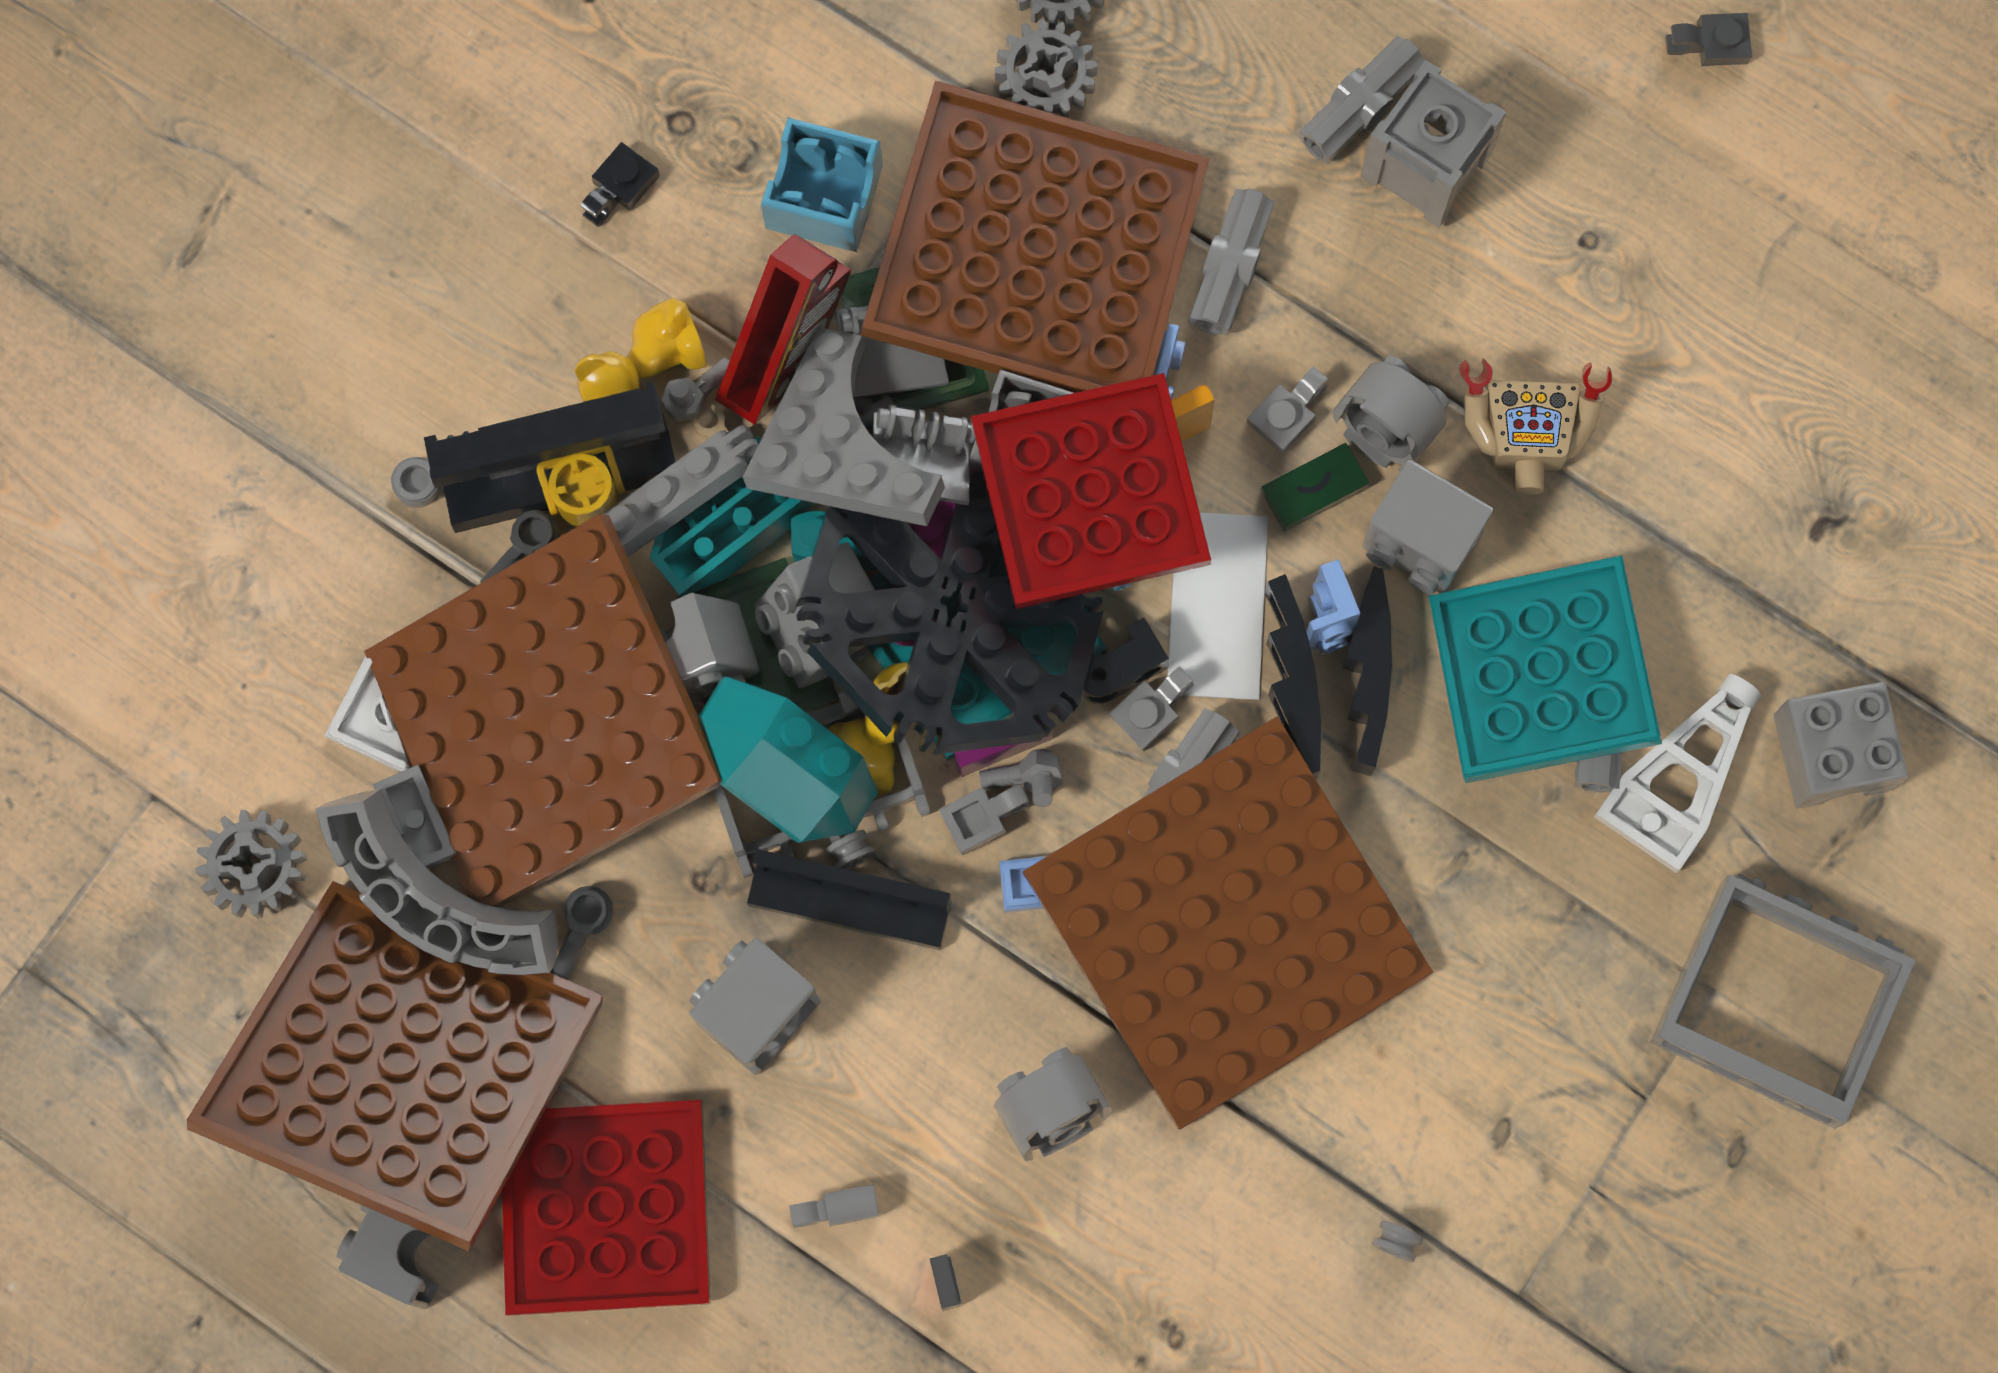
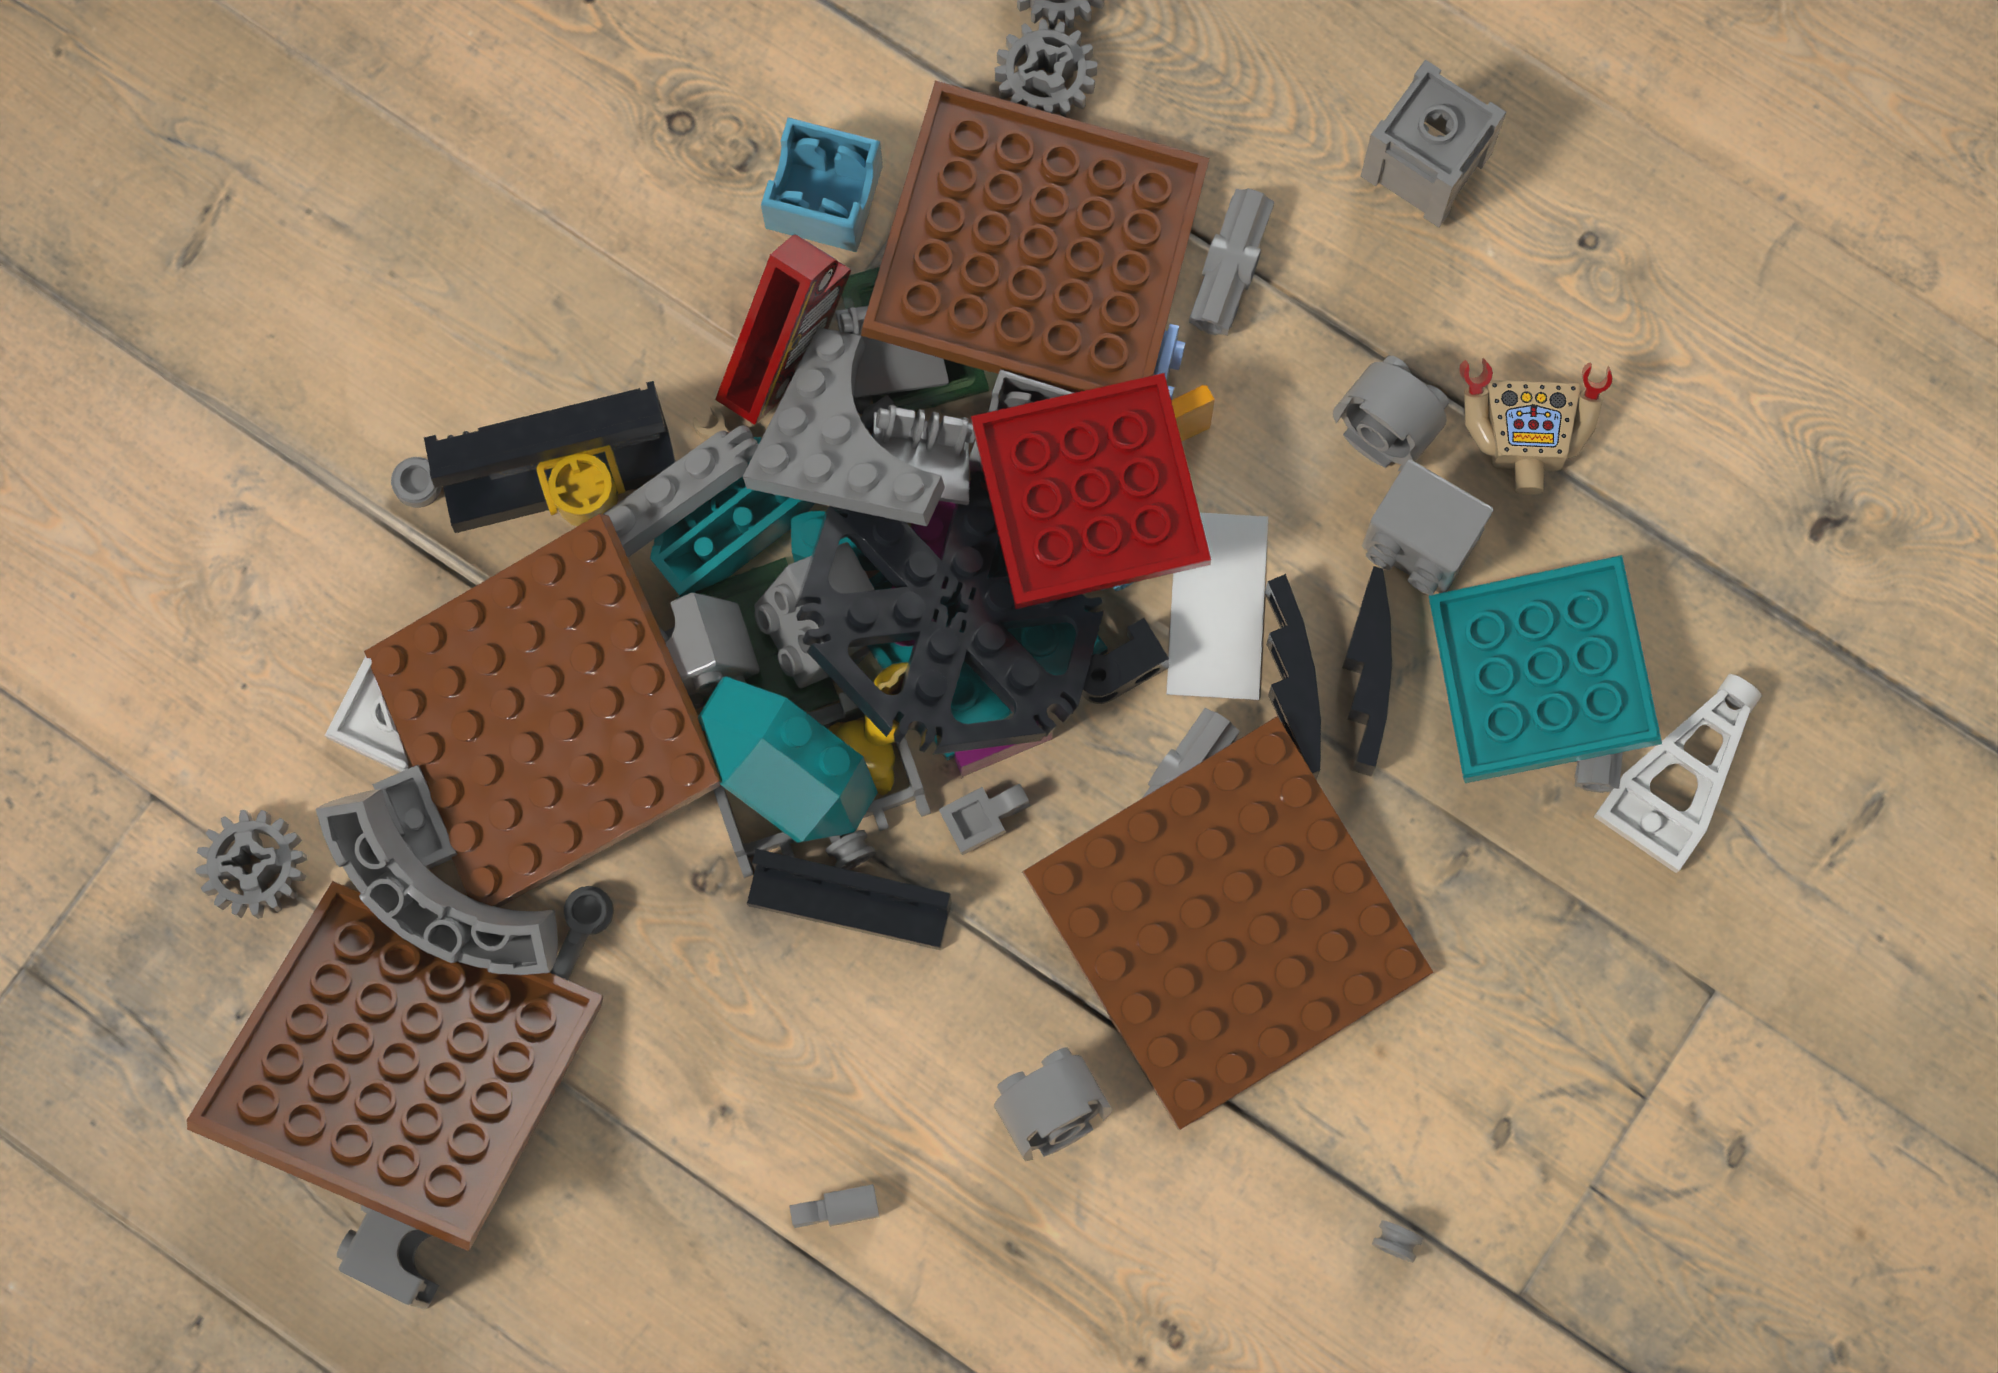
(528, 534): dark grey plate -> none
(608, 1211): red plate -> none
(621, 180): black plate -> none
(661, 341): yellow animal -> none
(686, 397): light grey piece -> none
(753, 1004): light grey piece -> none
(945, 1282): dark grey tile -> none
(1015, 888): light blue tile -> none
(1037, 772): light grey piece -> none
(1148, 712): light grey plate -> none
(1285, 414): light grey plate -> none
(1315, 487): dark green tile -> none
(1333, 610): light blue bracket -> none
(1361, 99): light grey piece -> none
(1718, 39): dark grey plate -> none
(1834, 934): light grey window -> none
(1840, 744): light grey piece -> none

